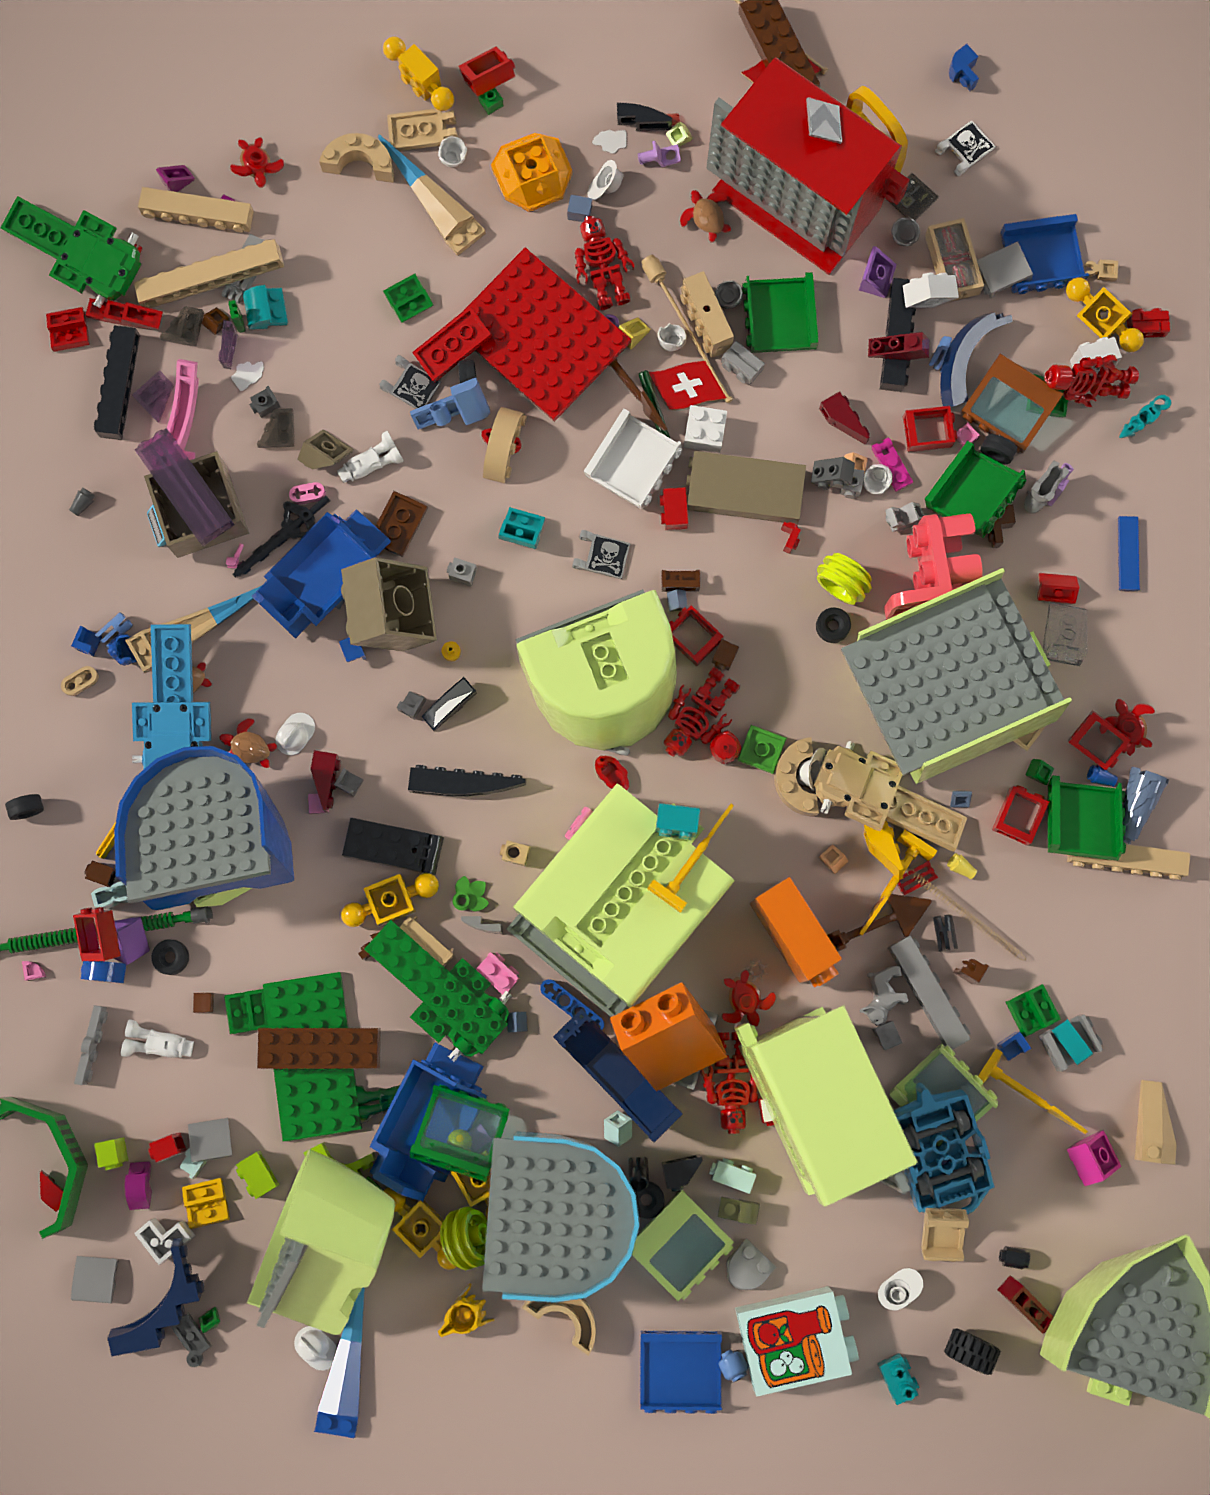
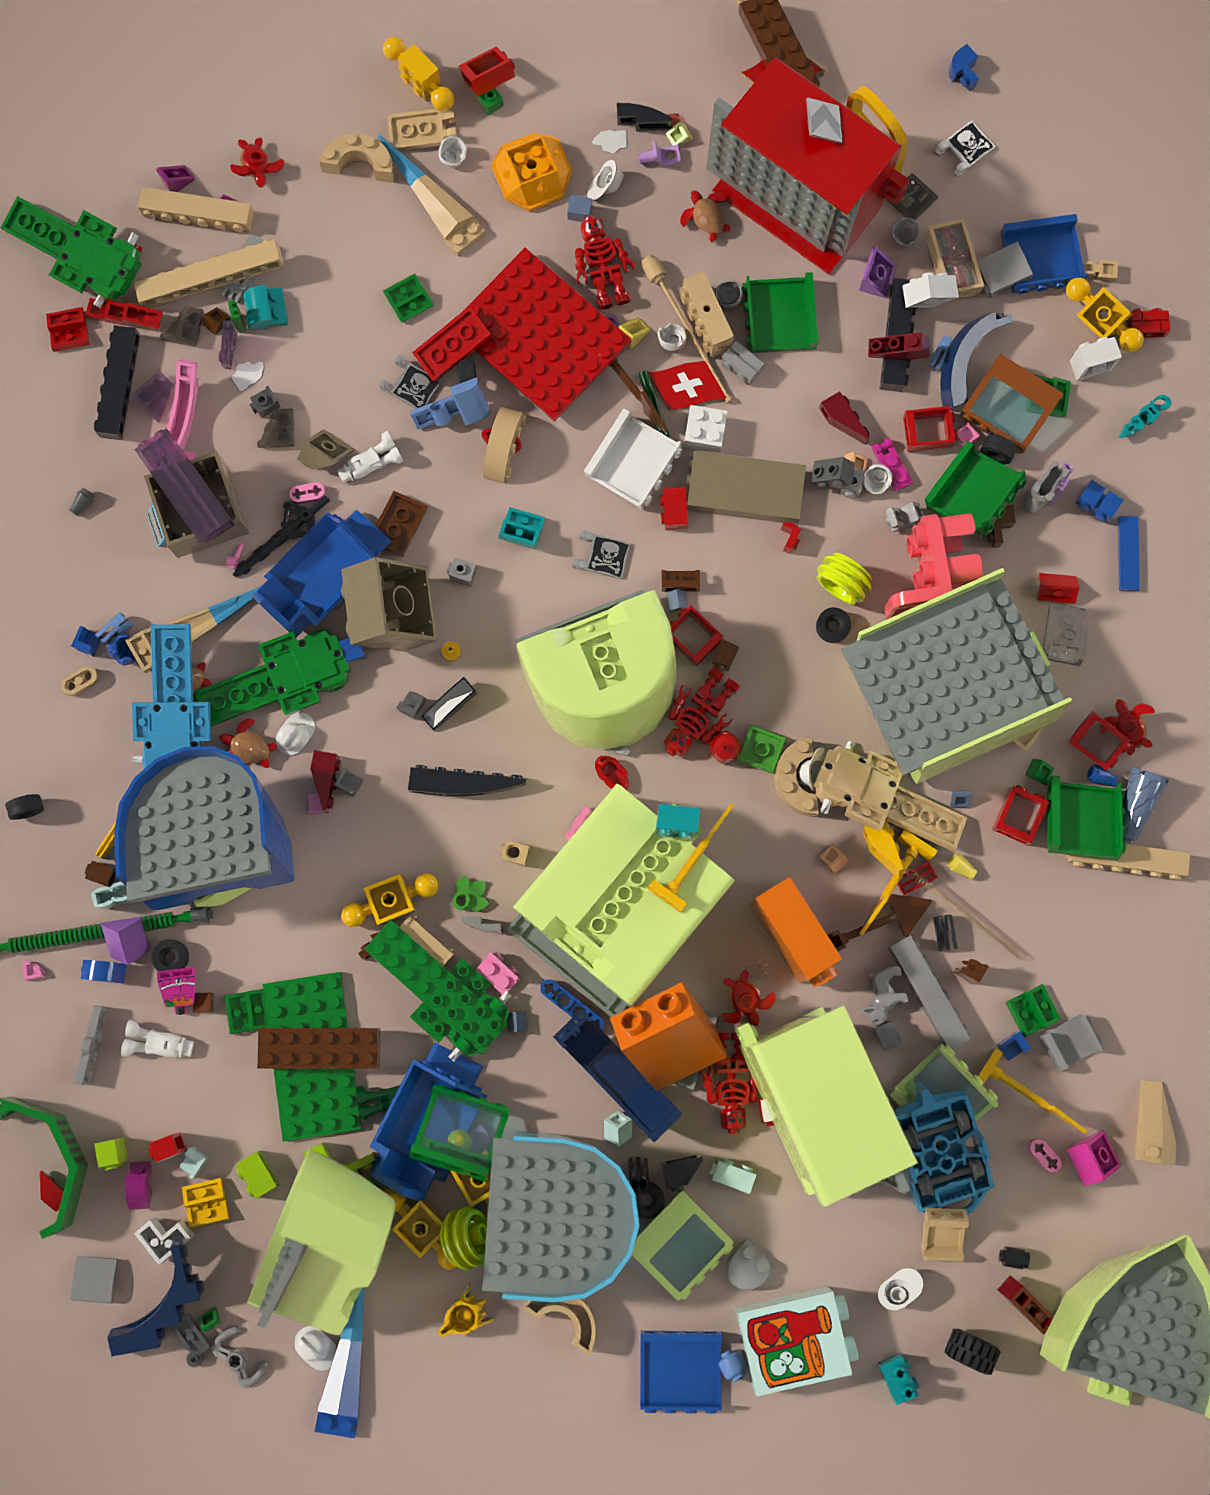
(88, 938): red window -> none
(177, 988): none -> dark pink torso
(209, 1140): light grey slope -> none
(237, 1359): none -> light grey piece
(291, 675): none -> green piece
(392, 846): black hinge -> none
(738, 1210): olive brick -> none
(1048, 1152): none -> bright pink beam
(1072, 1042): teal slope -> none
(1084, 378): red piece -> none
(1097, 503): none -> blue piece

